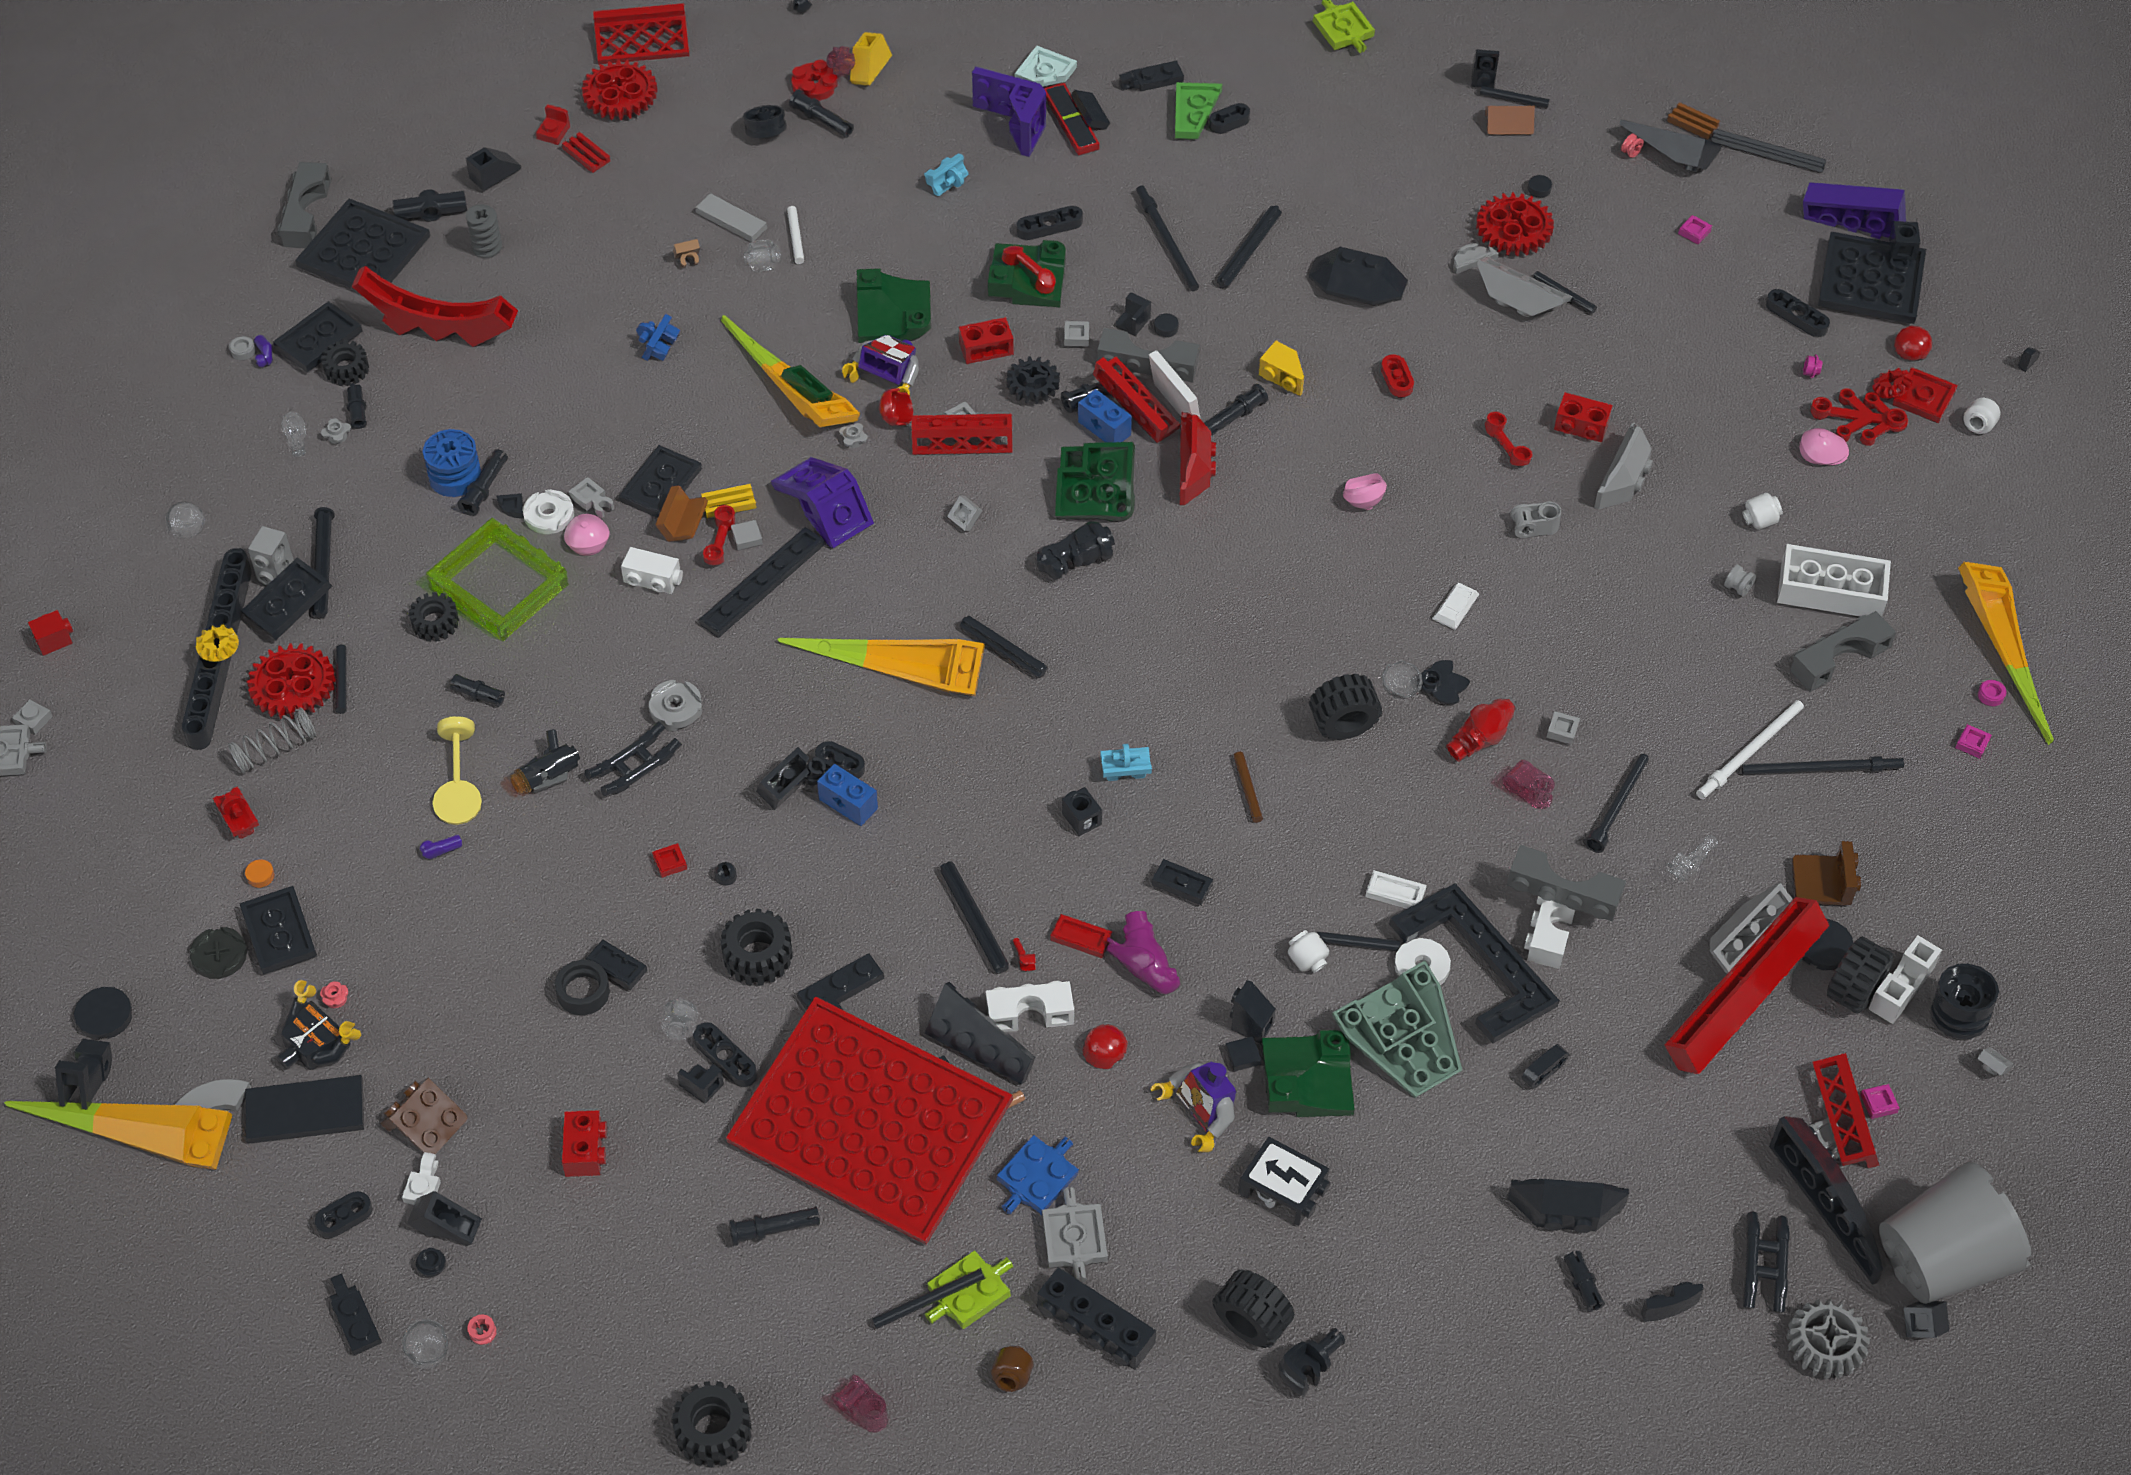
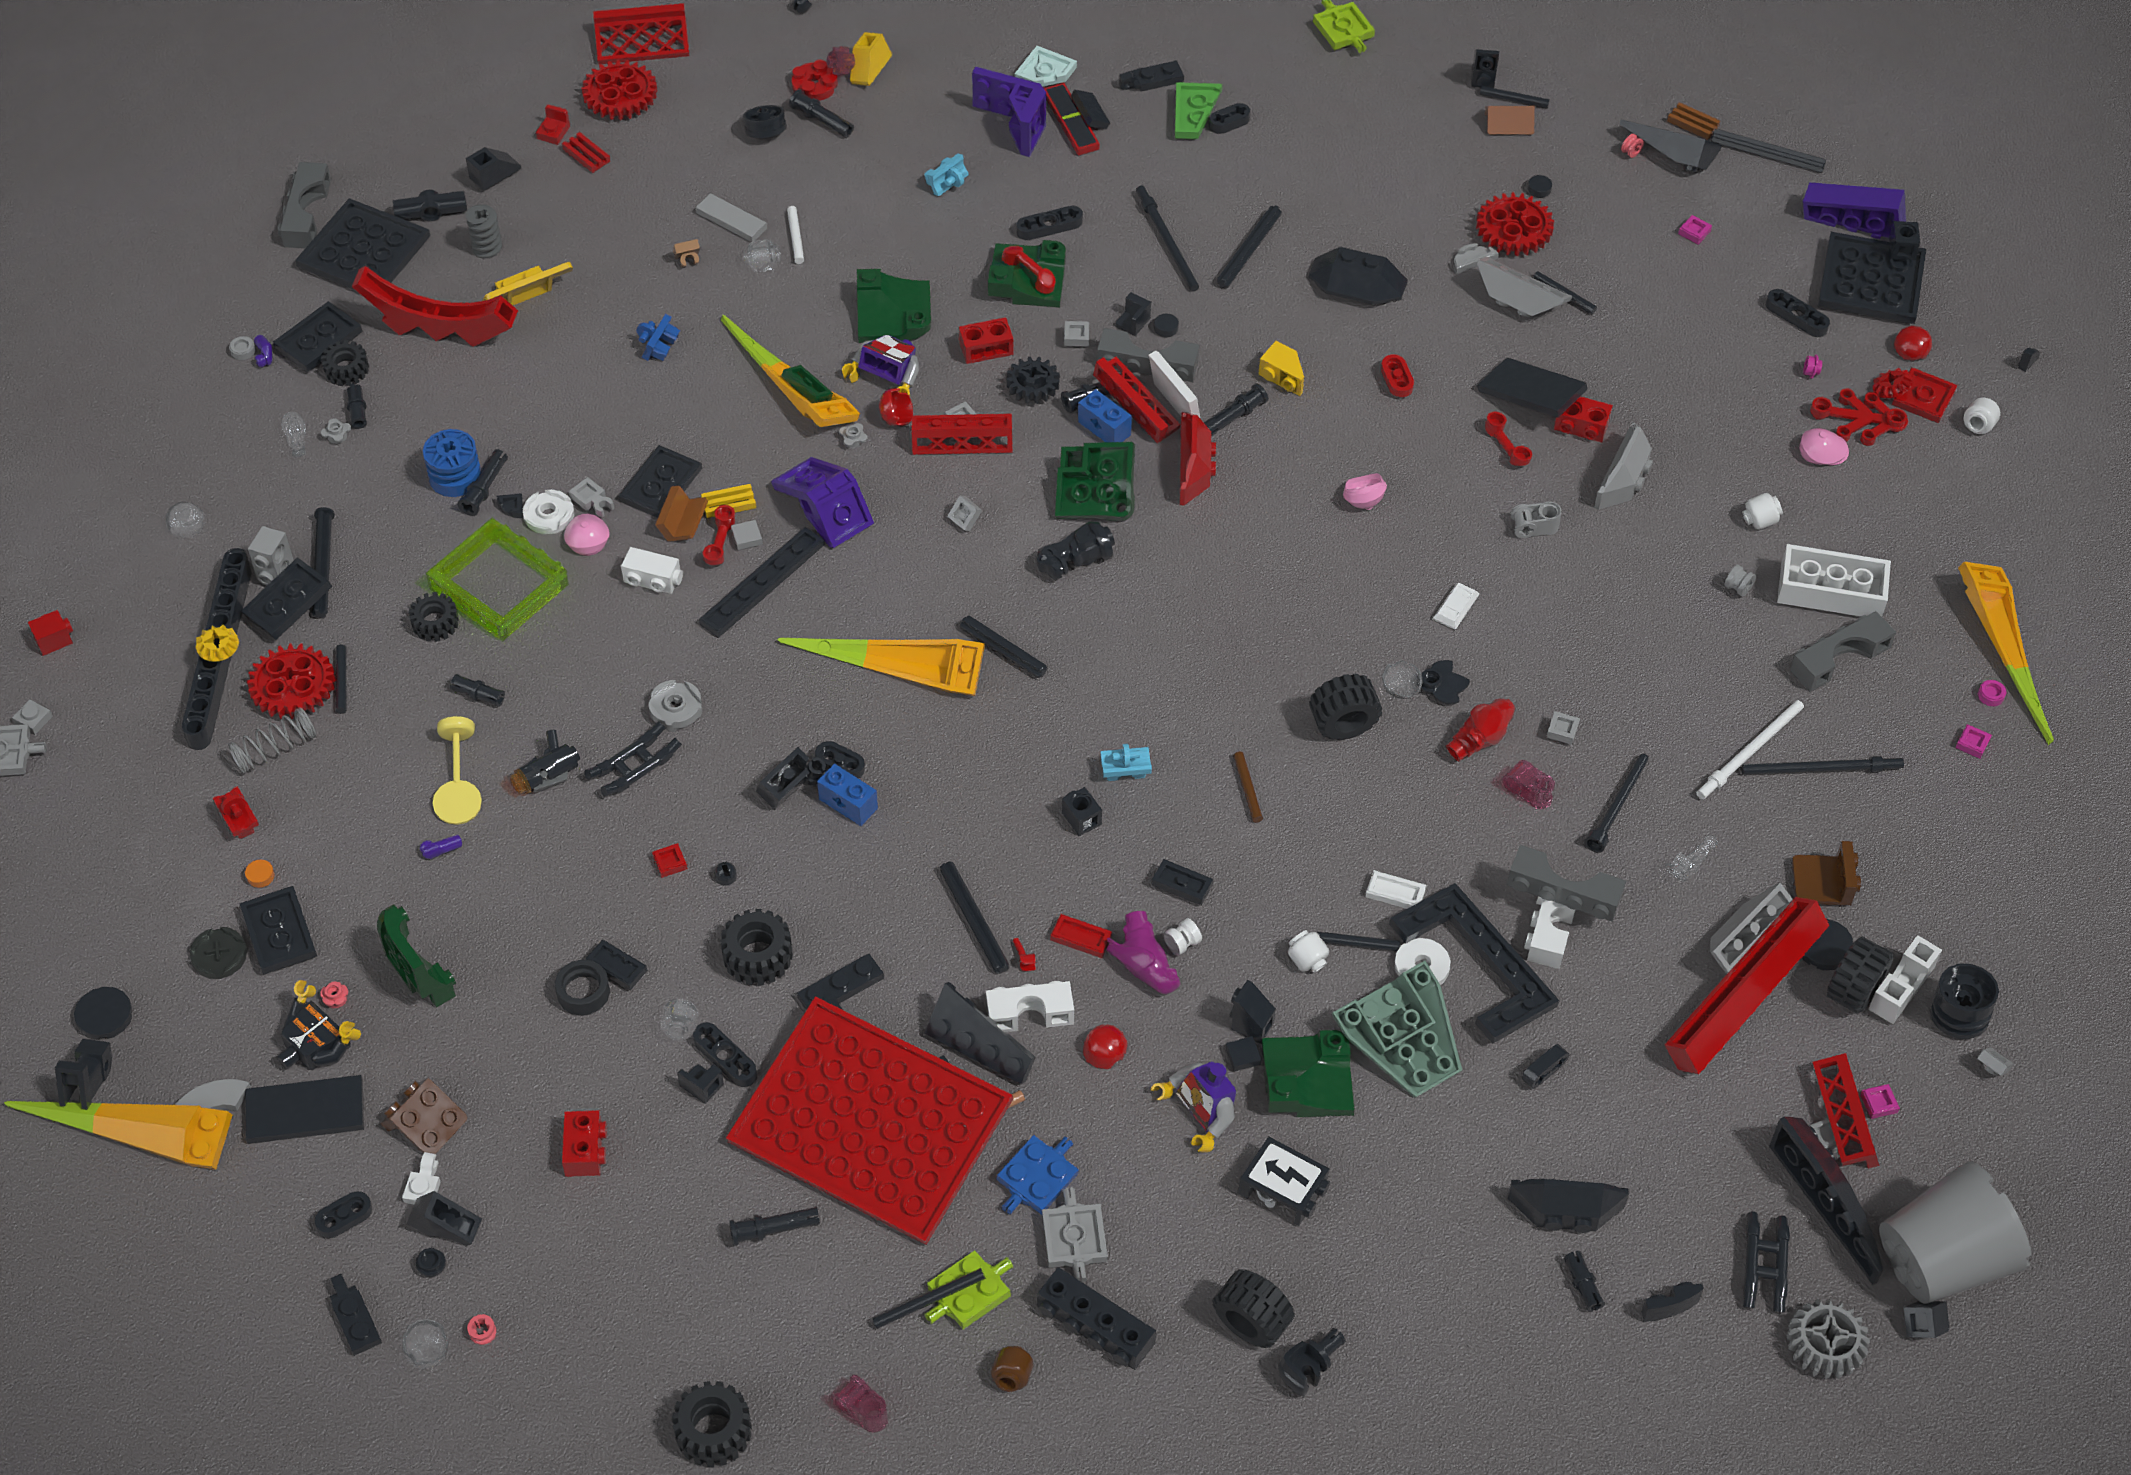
(413, 969): none -> dark green slope
(527, 283): none -> yellow plate
(1183, 936): none -> white wheel
(1532, 387): none -> black tile

